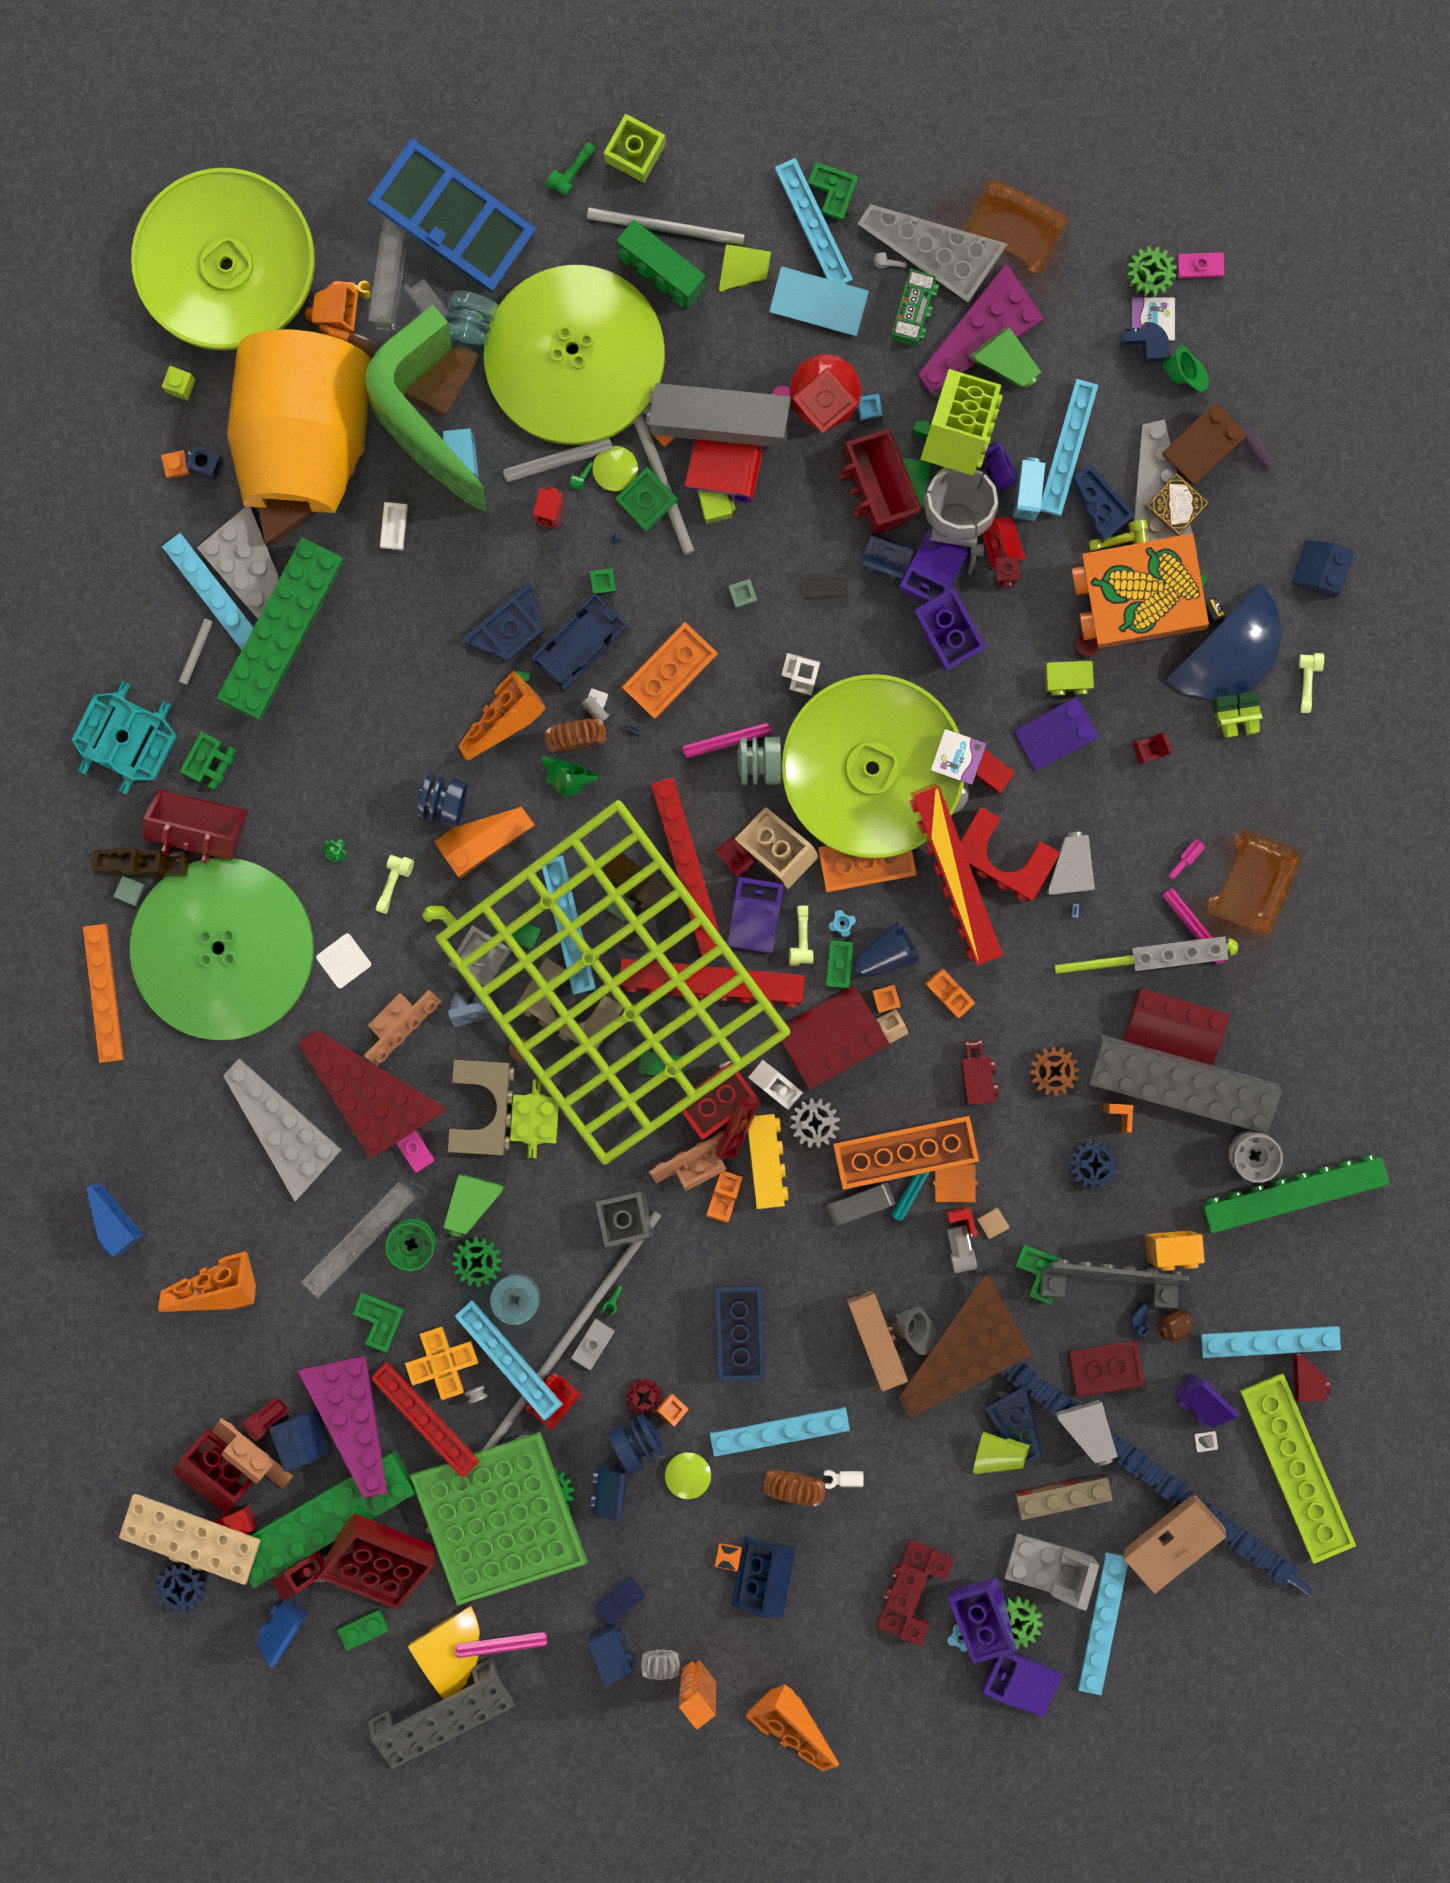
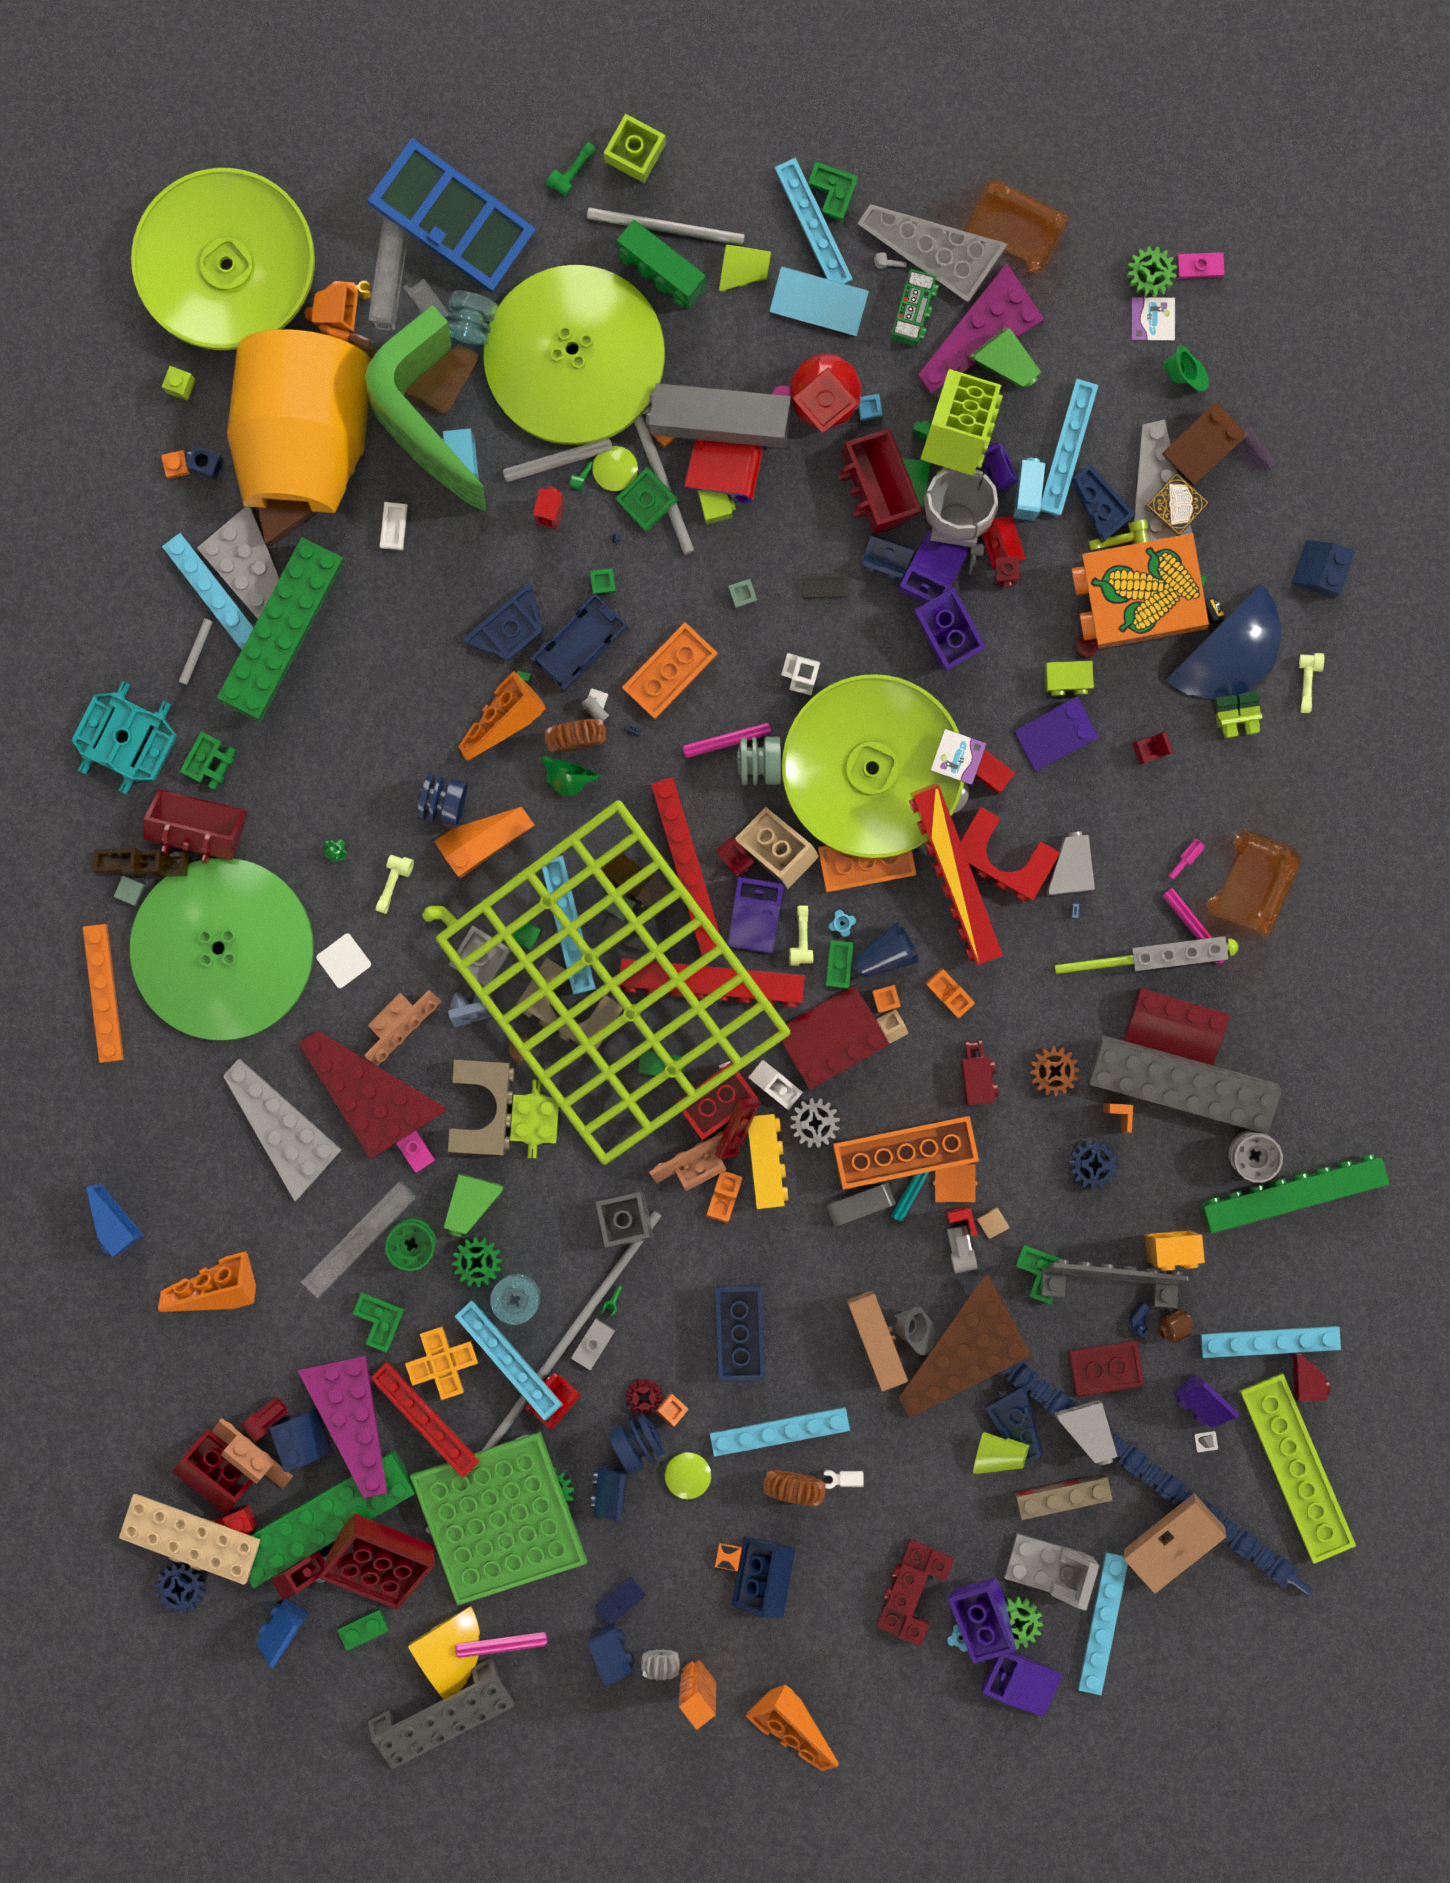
(475, 1394): light grey bush -> none
(1152, 337): dark blue brick -> none

